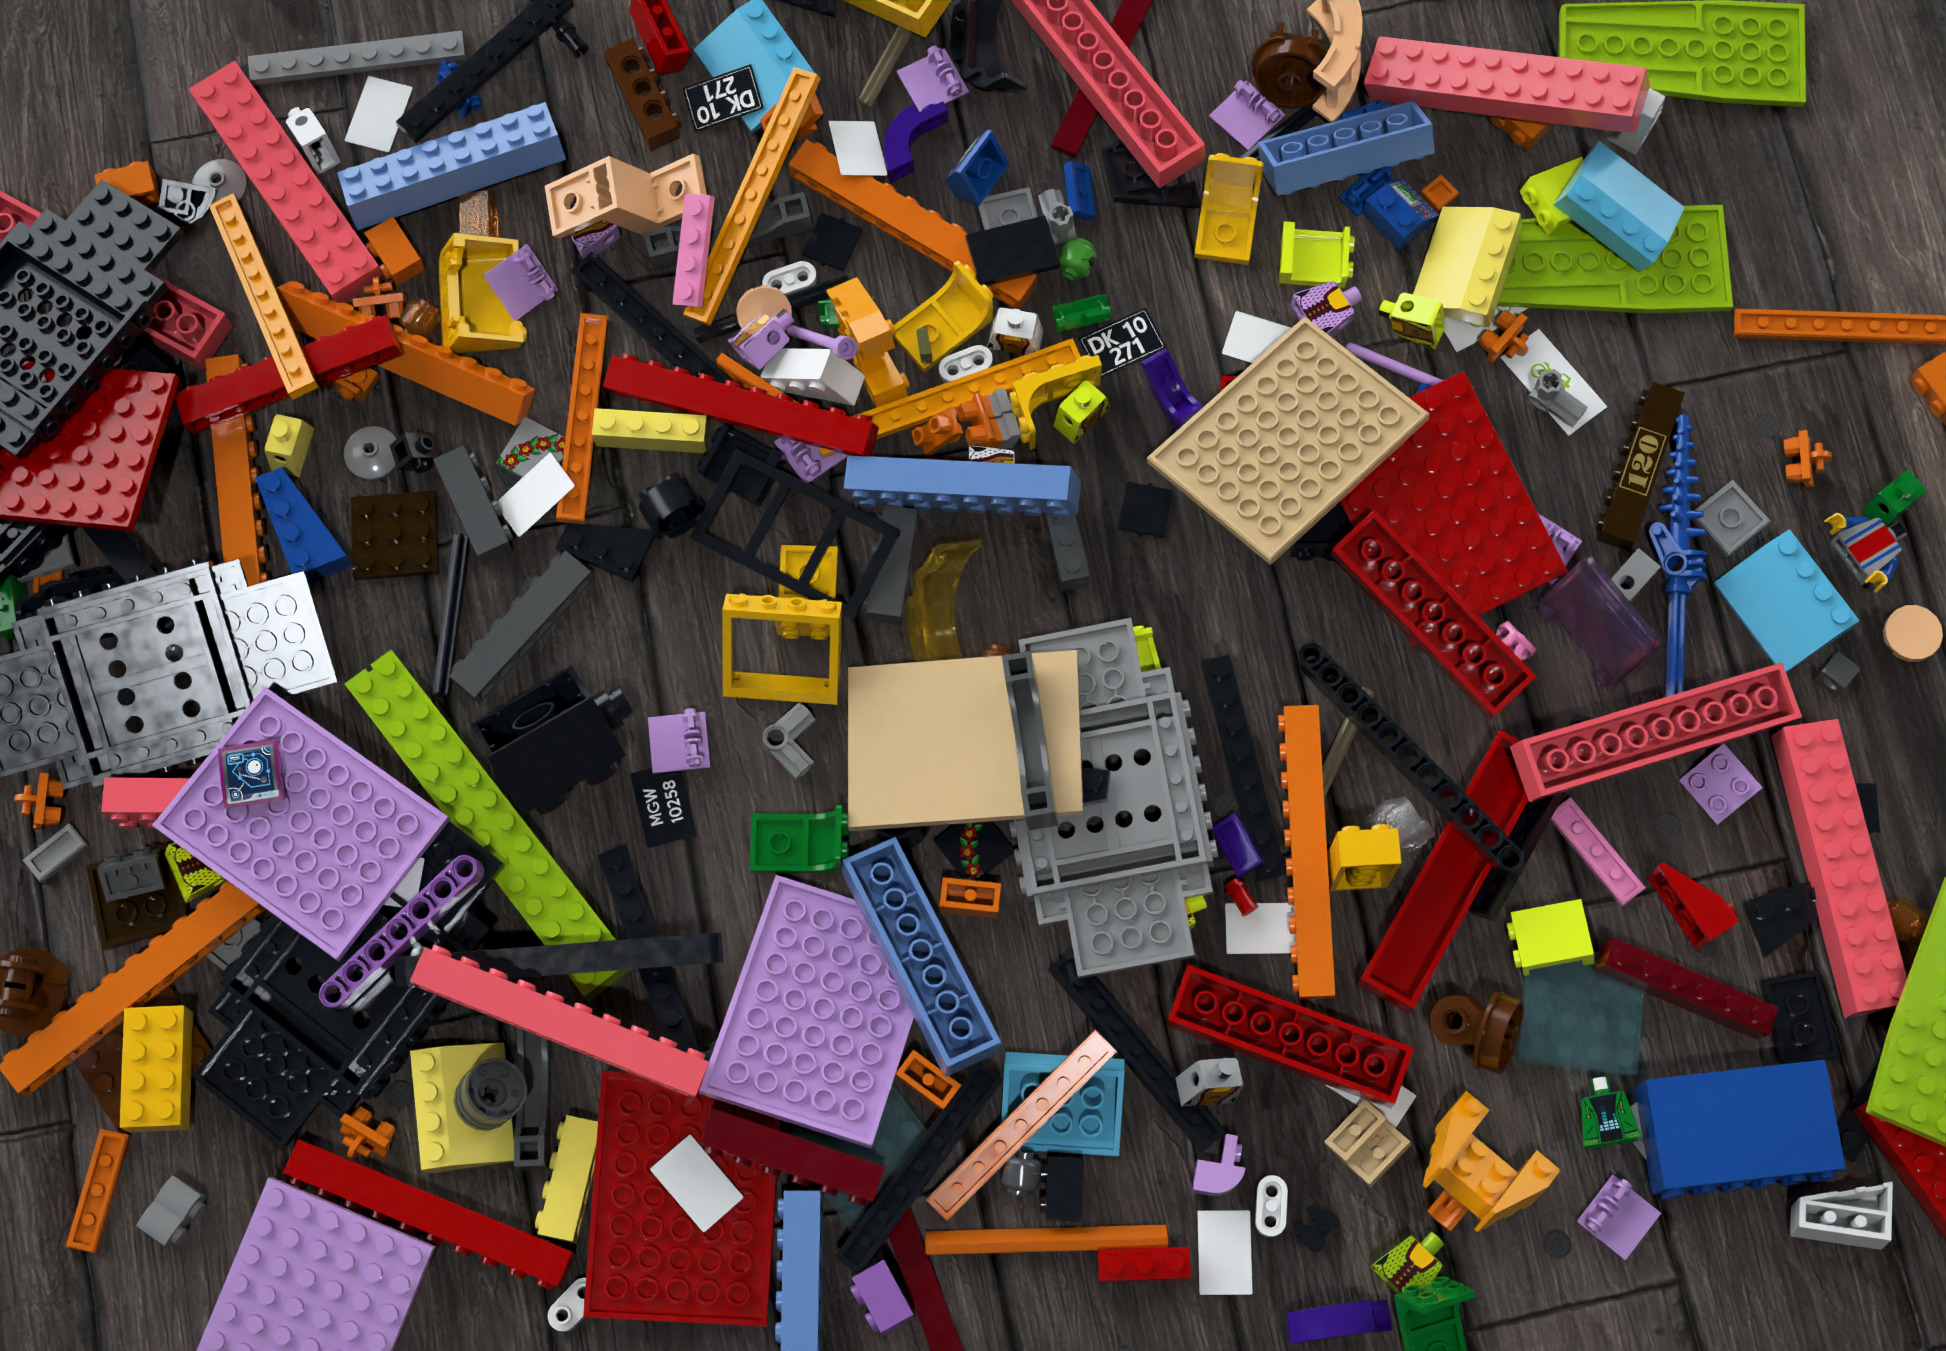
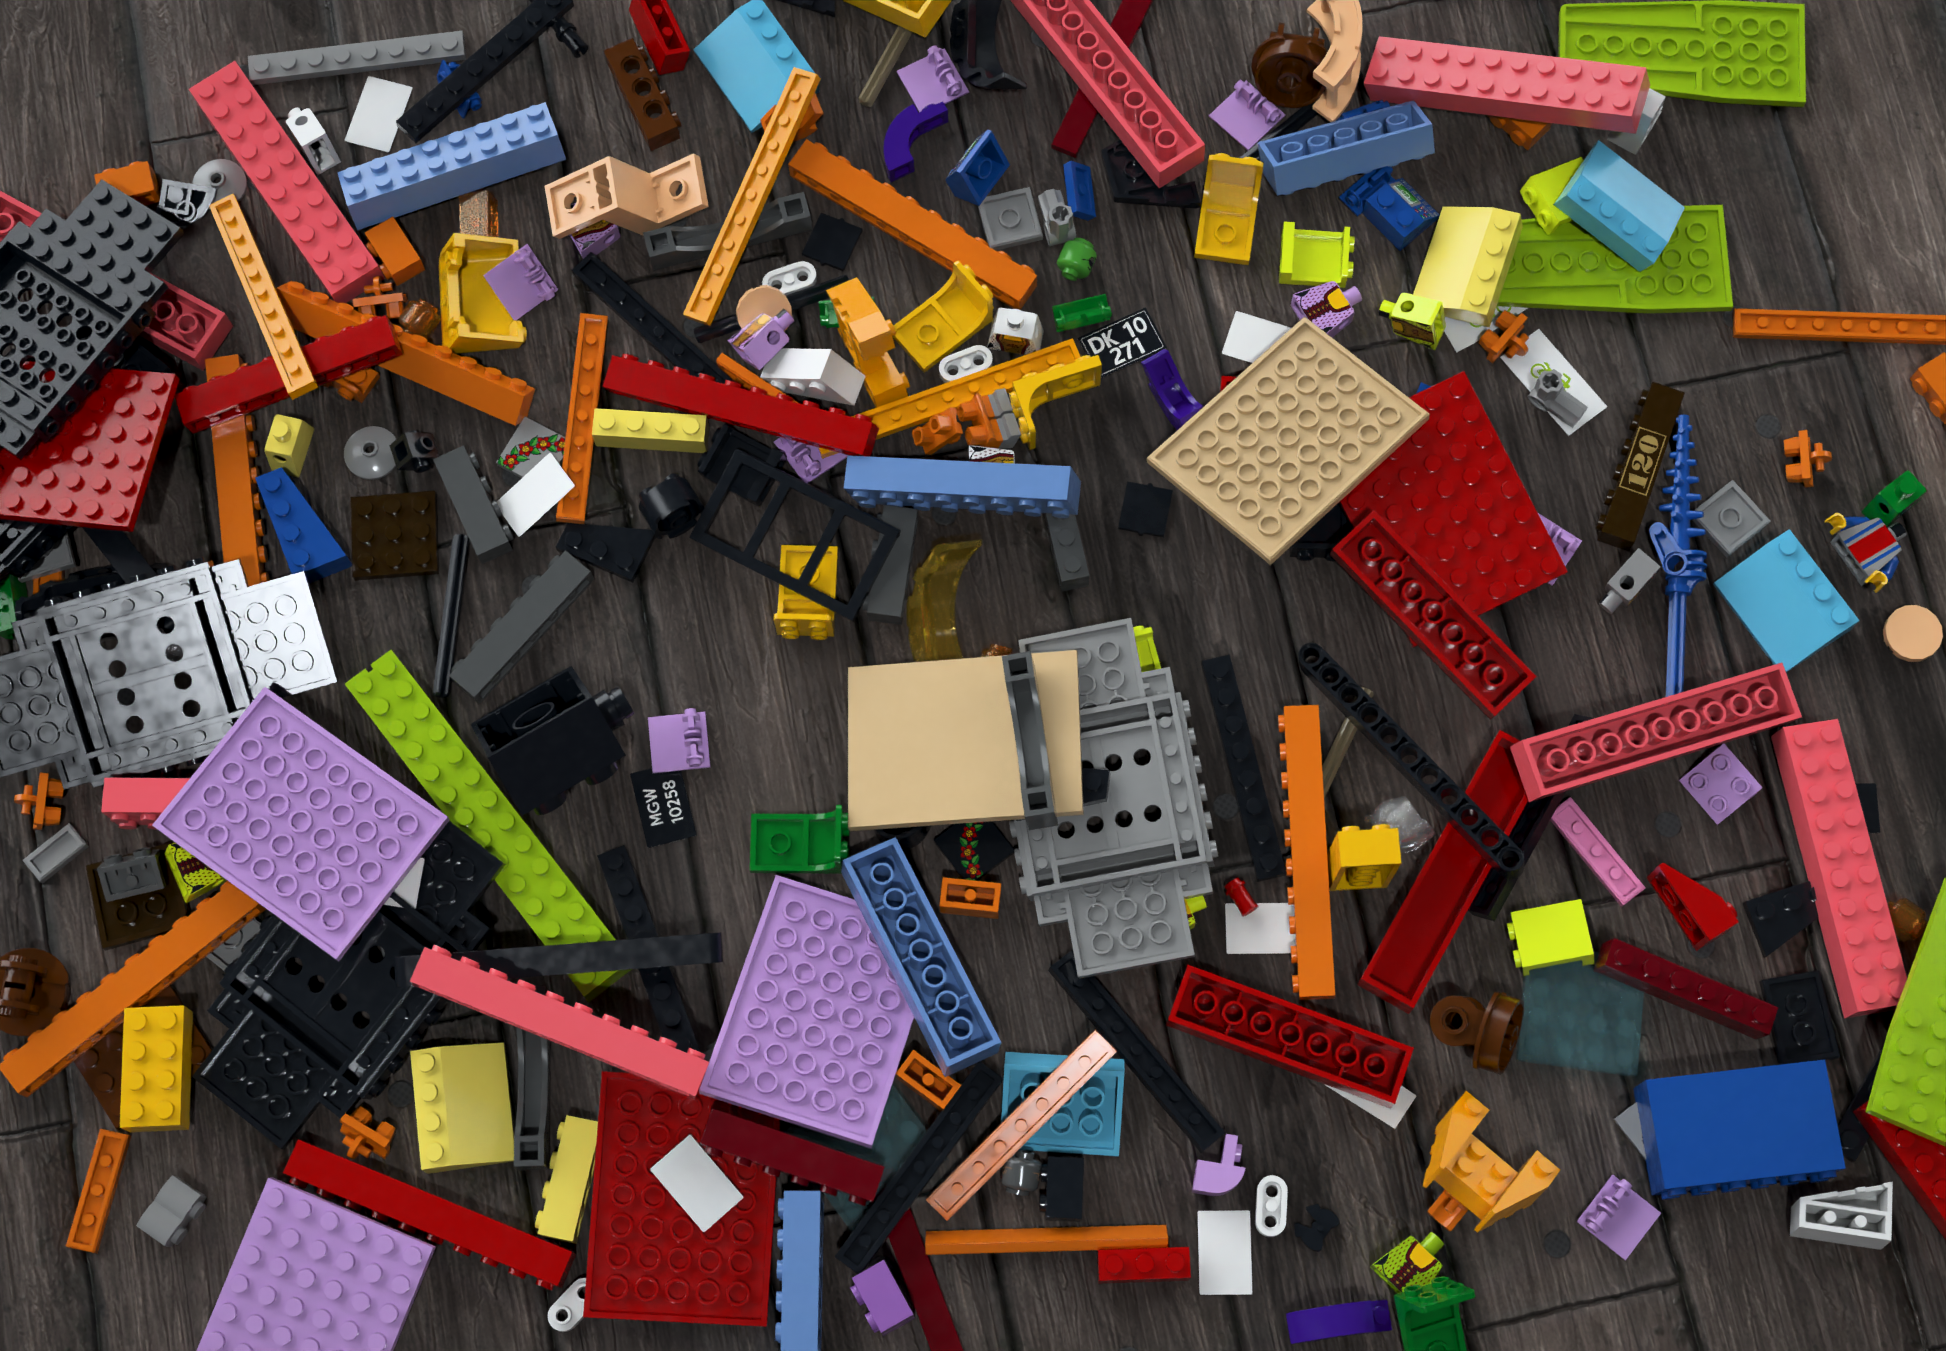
(251, 773): slope -> none
(388, 937): medium lavender beam -> none
(494, 1078): dark grey wheel -> none
(693, 250): bright pink plate -> none
(723, 98): black sticker -> none
(782, 686): yellow window -> none
(788, 753): light grey piece -> none
(842, 346): lavender piece -> none
(857, 148): white sticker -> none
(924, 346): olive tile -> none
(1012, 251): black tile -> none
(1083, 408): neon yellow torso -> none
(1216, 1082): light grey torso -> none
(1237, 845): dark purple tile -> none
(1367, 1143): tan slope -> none
(1392, 365): lavender piece -> none
(1439, 193): orange tile -> none
(1515, 641): bright pink piece -> none
(1601, 622): clear purple windscreen -> none
(1607, 1117): torso -> none
(1837, 674): dark grey bracket -> none

